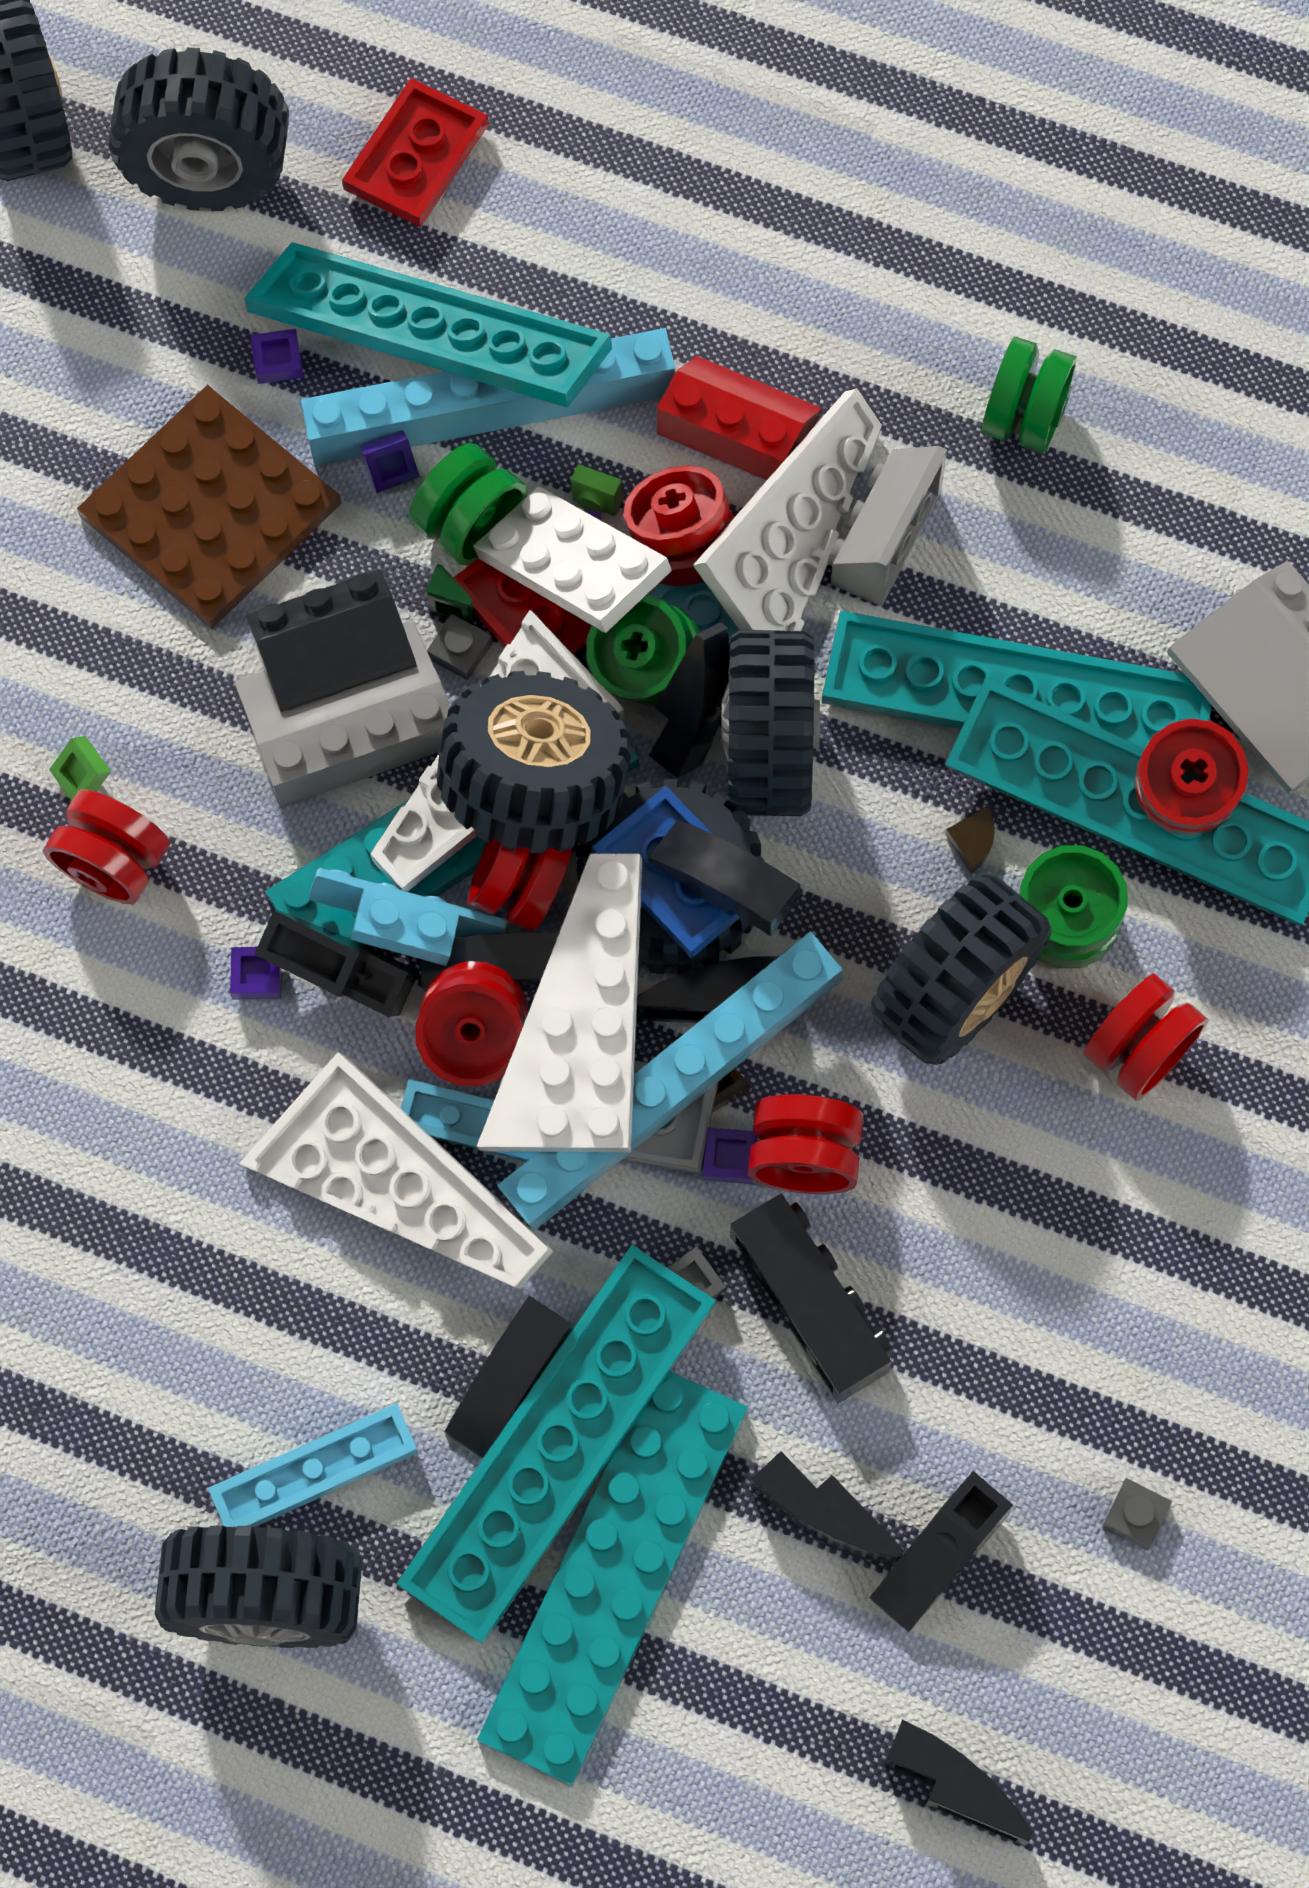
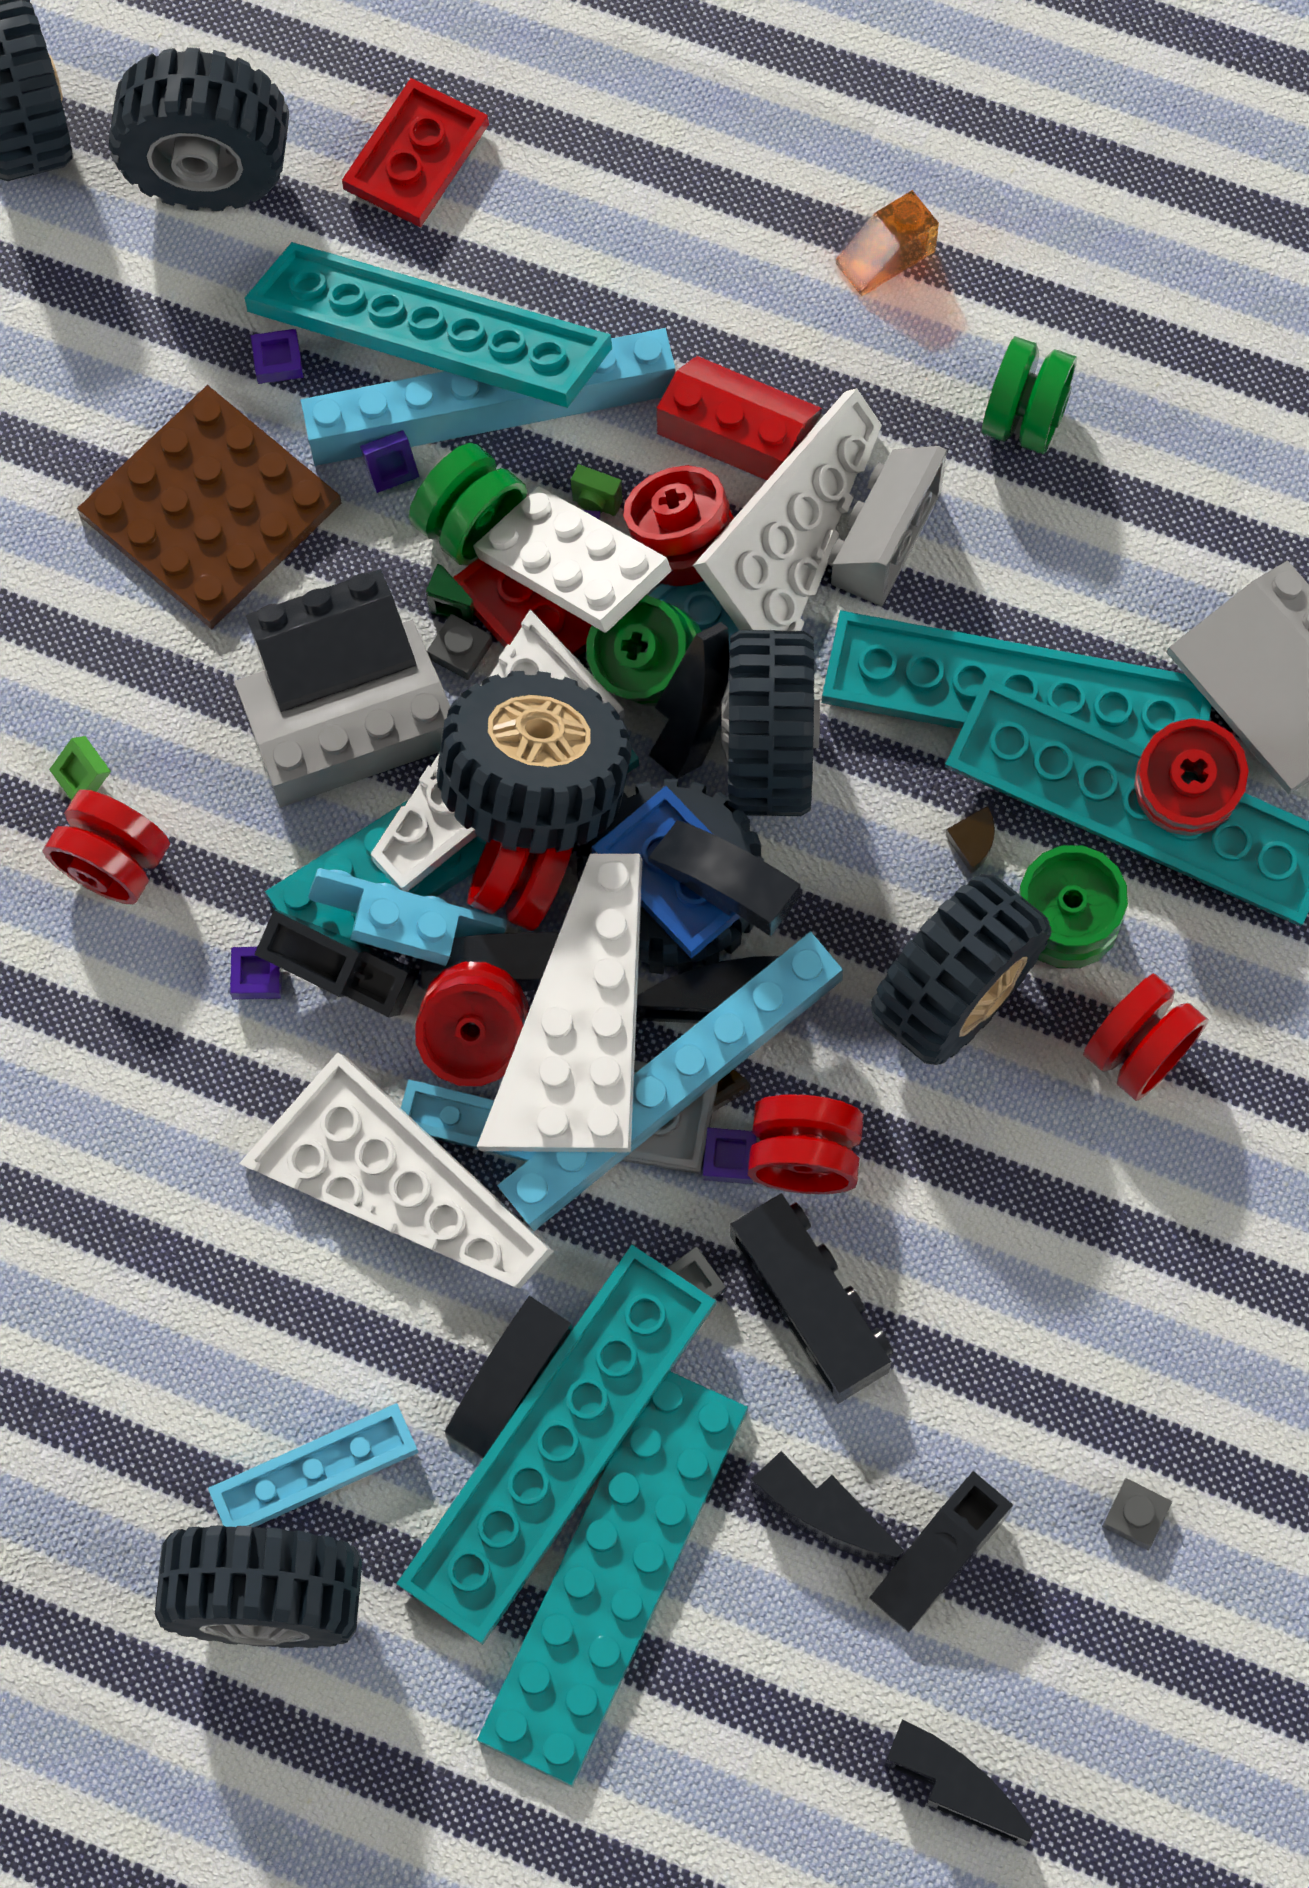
(889, 243): none -> clear orange slope

